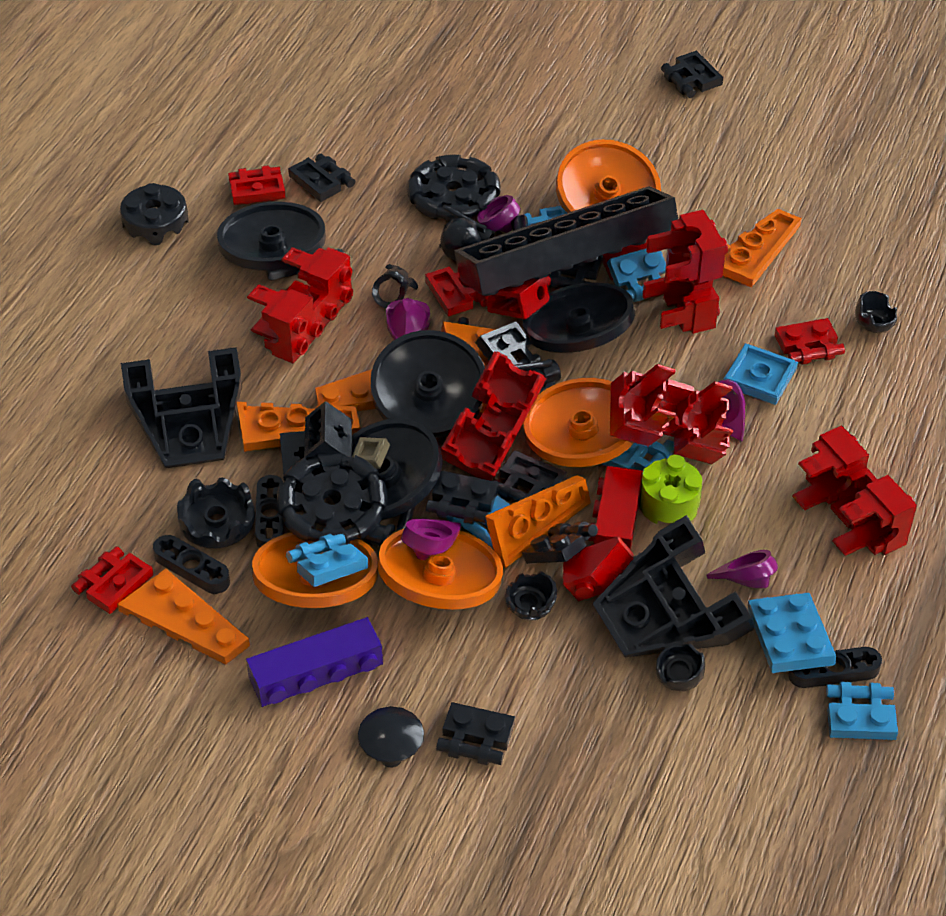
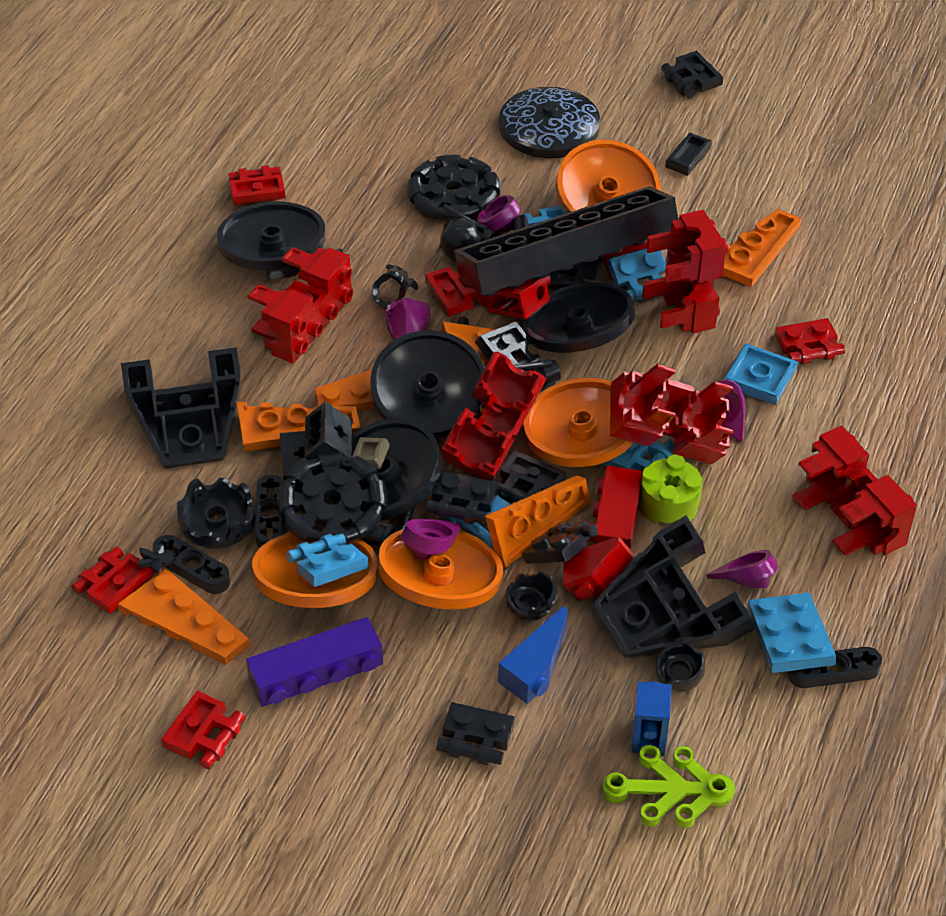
(150, 222): black plate -> none
(155, 559): none -> black plant
(194, 725): none -> red plate
(316, 178): black plate -> none
(391, 735): black dish -> none
(531, 664): none -> blue slope
(548, 121): none -> black dish
(651, 716): none -> blue brick
(672, 787): none -> lime plant
(688, 154): none -> black tile
(861, 720): dark azure plate -> none
(875, 312): black hair -> none

